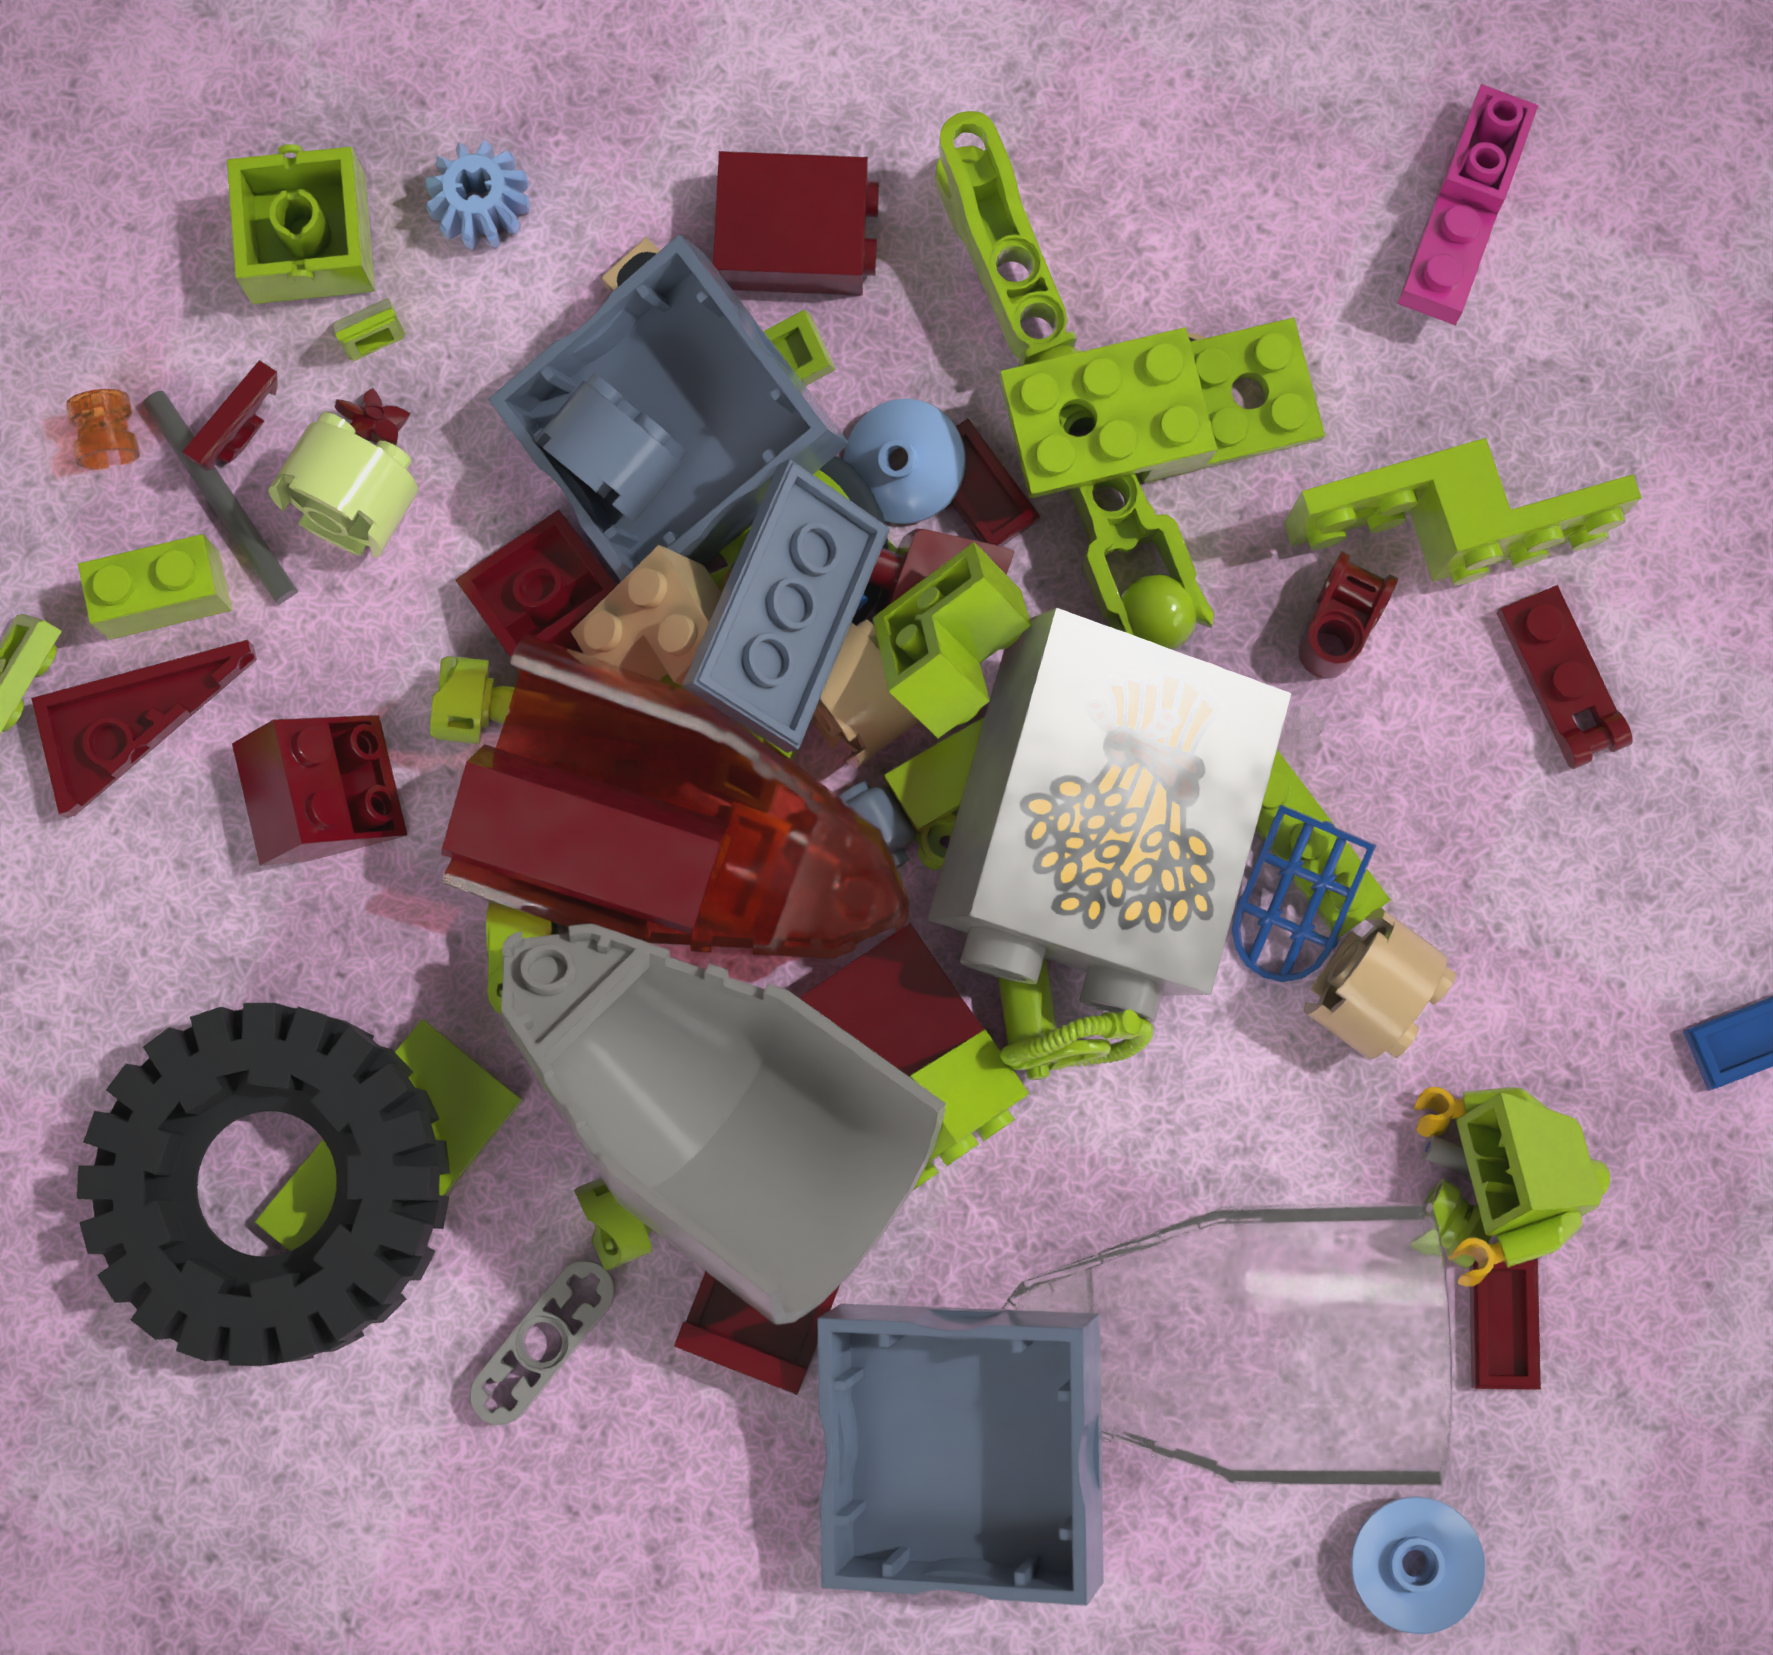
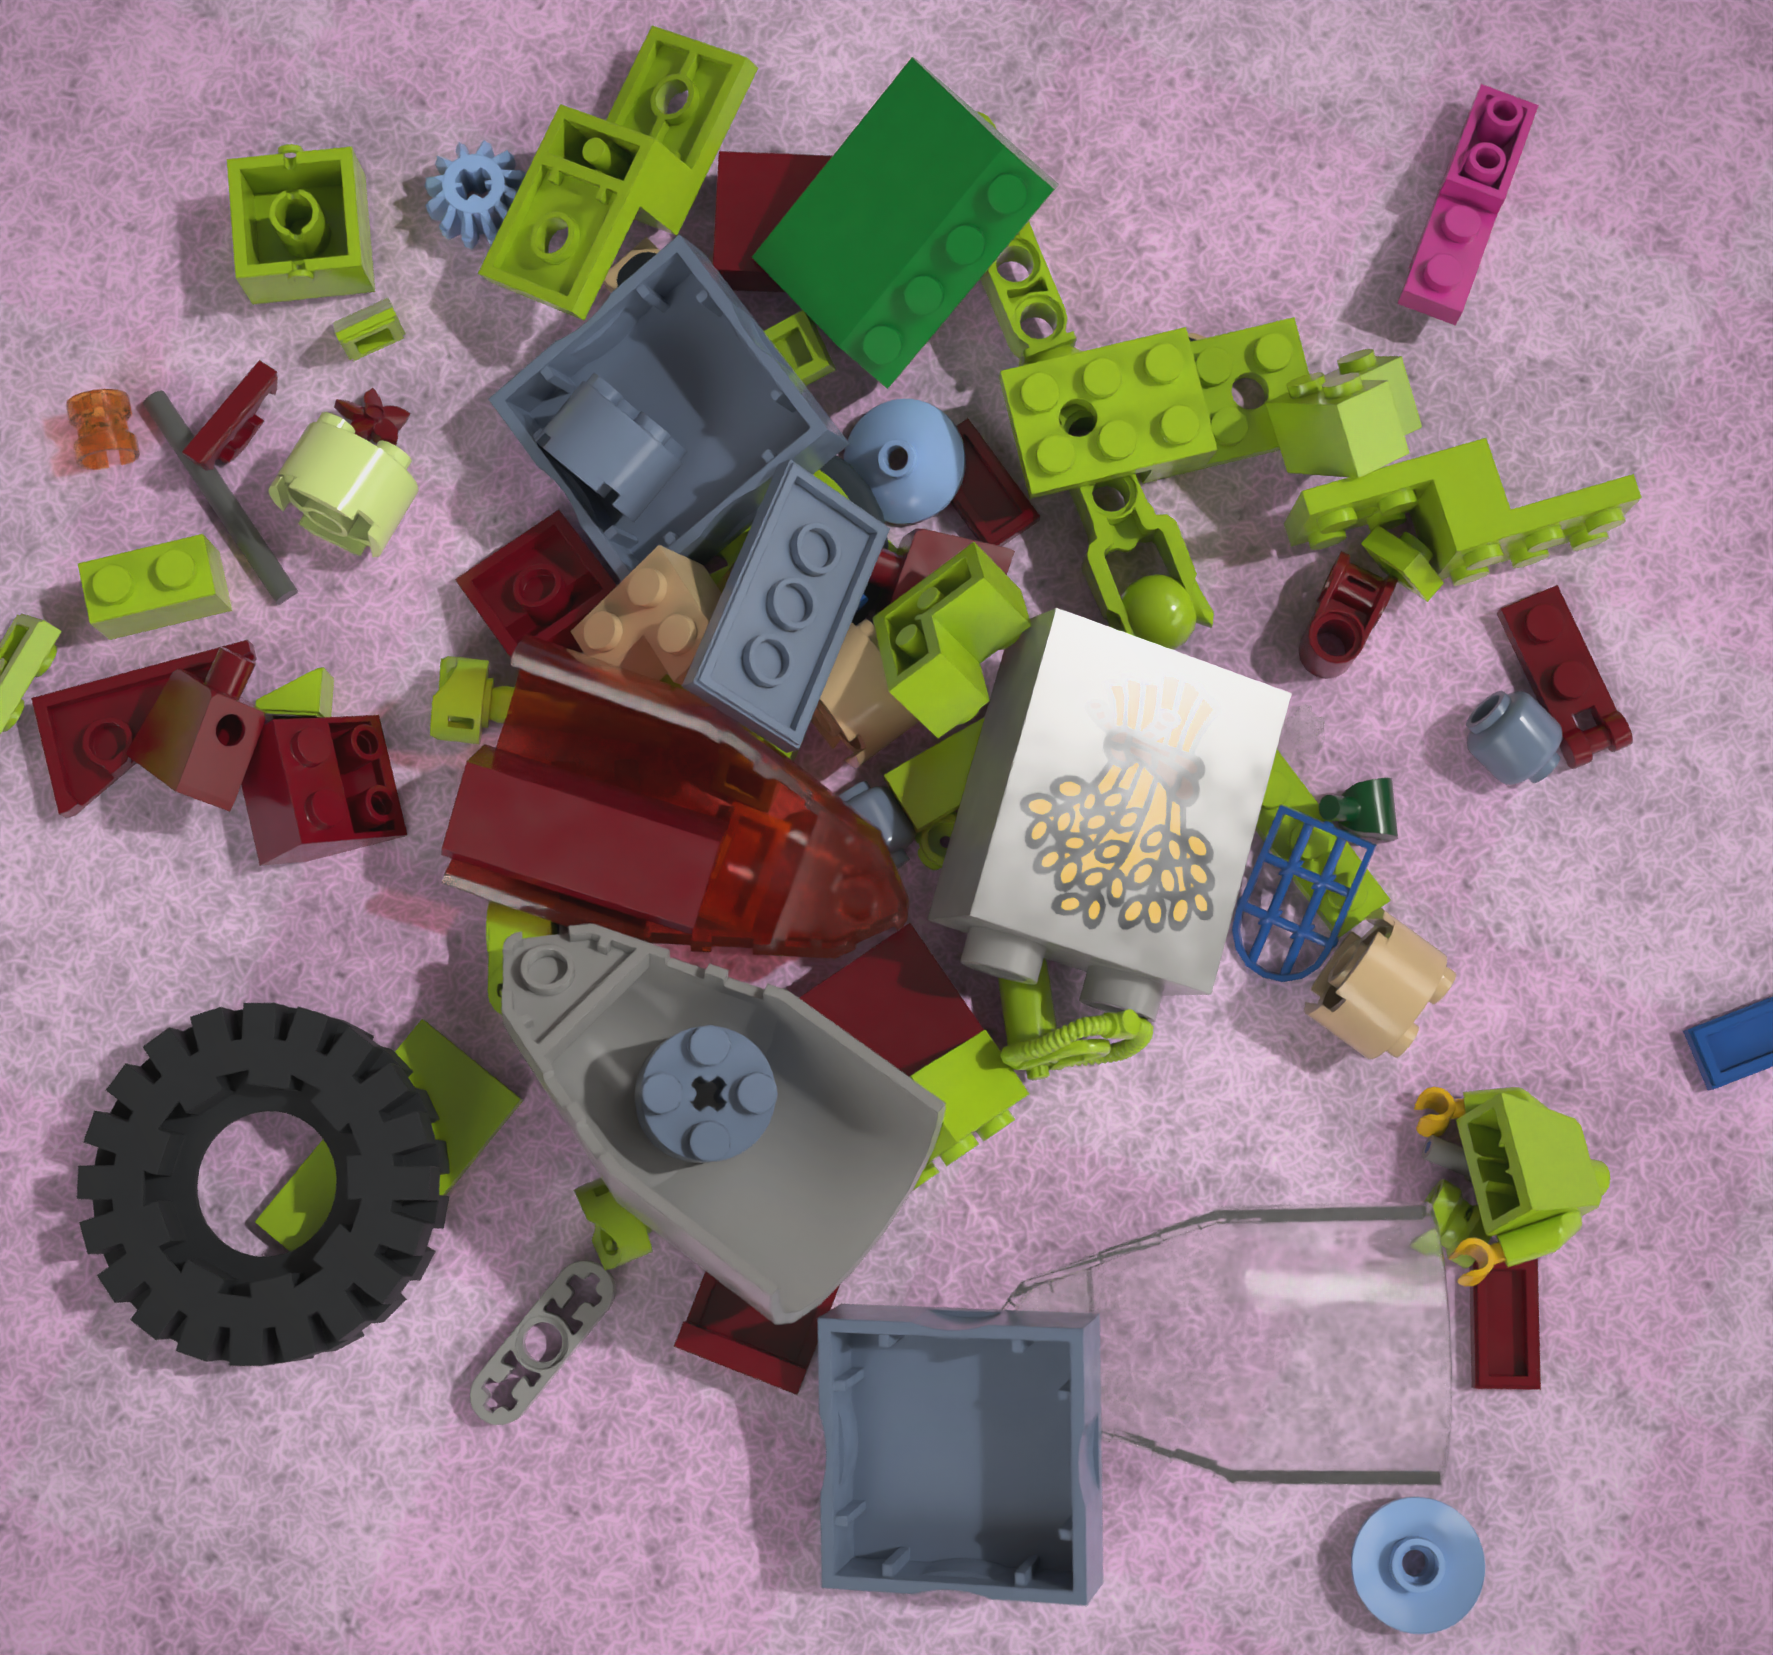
(202, 732): none -> dark red torso
(302, 698): none -> lime slope
(617, 171): none -> lime bracket
(743, 1094): none -> sand blue brick
(903, 222): none -> green slope
(1346, 418): none -> lime brick
(1364, 809): none -> dark green piece
(1405, 559): none -> lime plate
(1514, 737): none -> sand blue head

